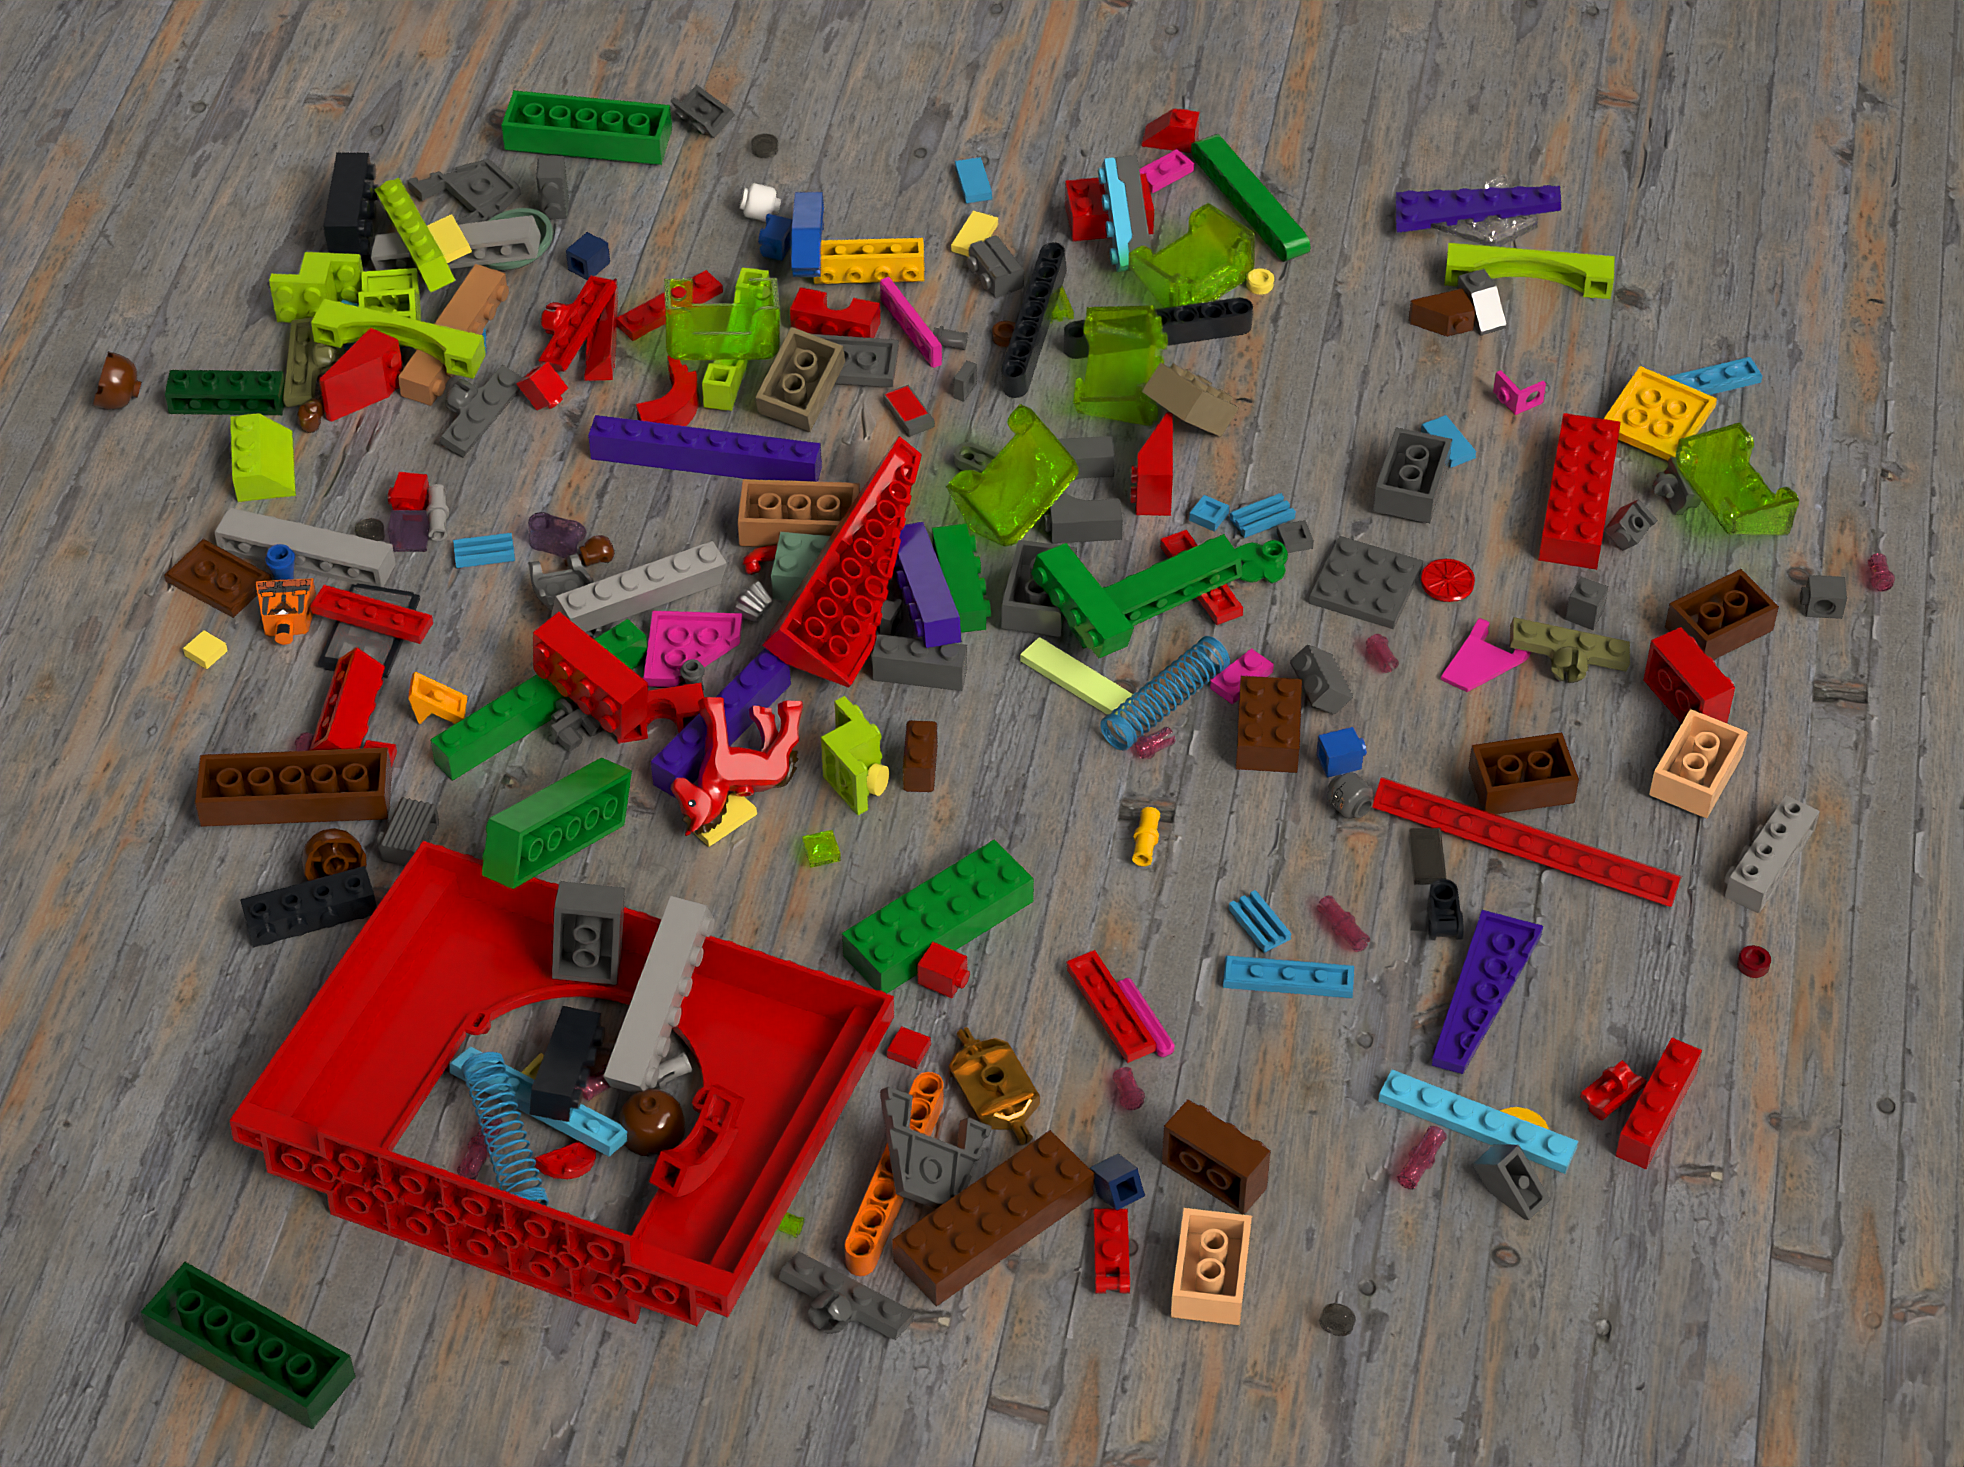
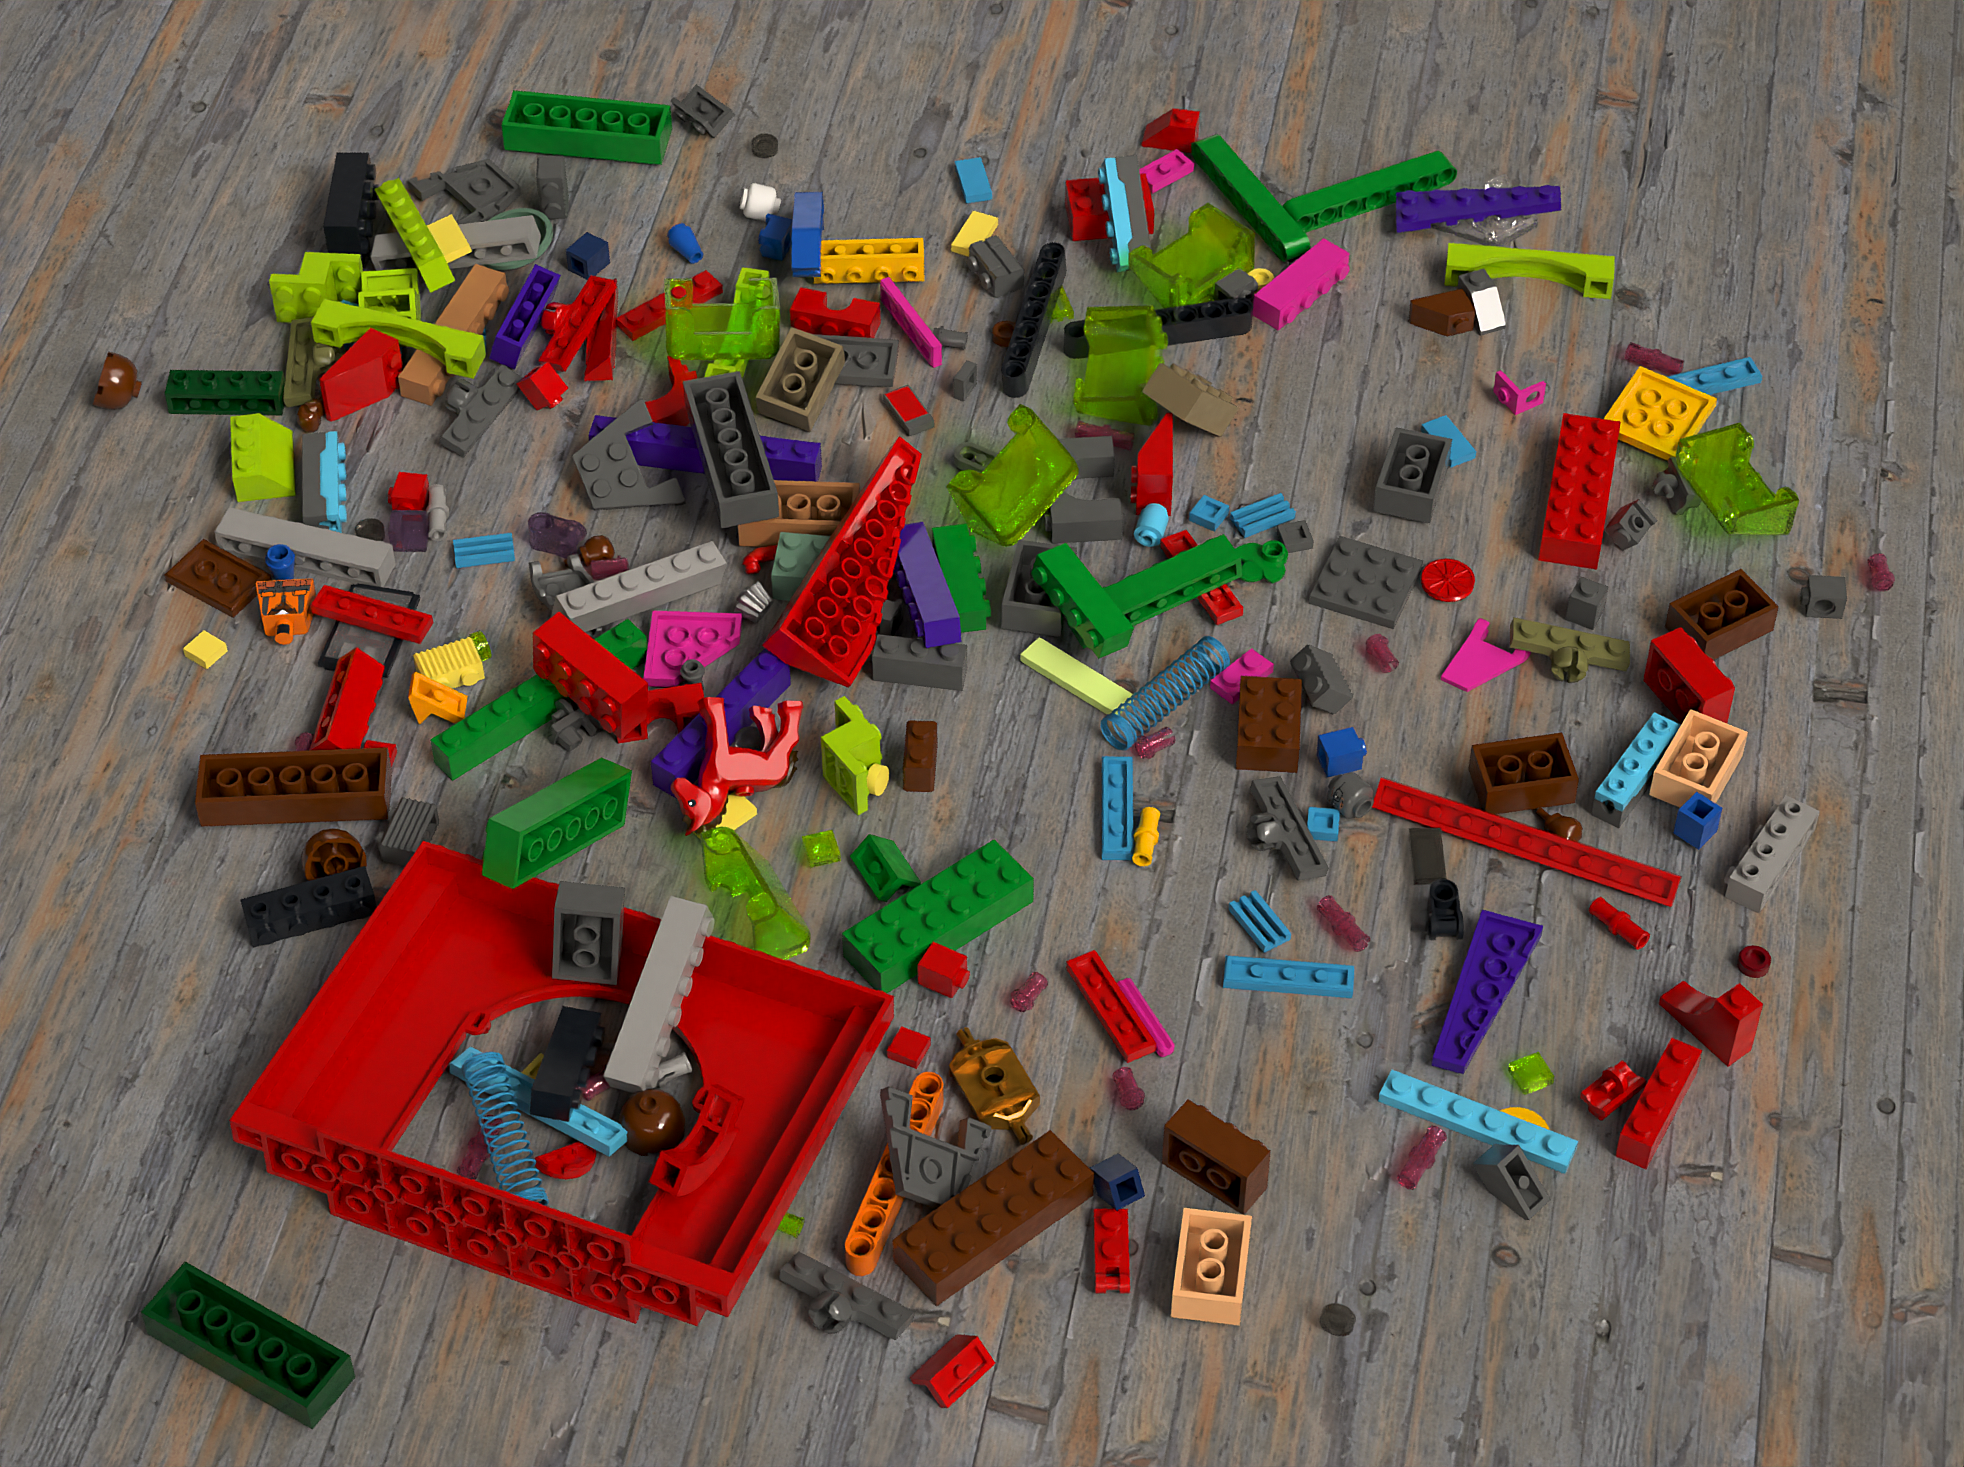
(322, 480): none -> piece
(451, 664): none -> light yellow brick
(481, 645): none -> clear neon green tile
(524, 316): none -> dark purple brick
(609, 567): none -> clear pink pin
(612, 471): none -> dark grey wing
(684, 241): none -> blue cone
(731, 449): none -> dark grey brick
(741, 869): none -> clear neon green windscreen
(749, 738): none -> clear smoke tile
(883, 866): none -> green panel
(954, 1368): none -> red panel
(1024, 997): none -> clear pink pin
(1117, 808): none -> dark azure tile
(1120, 438): none -> clear pink pin
(1151, 525): none -> medium azure brick
(1236, 285): none -> dark grey brick
(1284, 829): none -> dark grey plate
(1301, 284): none -> dark pink brick
(1323, 823): none -> dark azure tile
(1370, 191): none -> green beam
(1531, 1073): none -> clear neon green plate
(1561, 825): none -> reddish brown piece
(1619, 923): none -> red pin
(1634, 771): none -> medium azure piece
(1654, 359): none -> clear pink pin
(1697, 820): none -> blue brick
(1722, 1023): none -> red arch

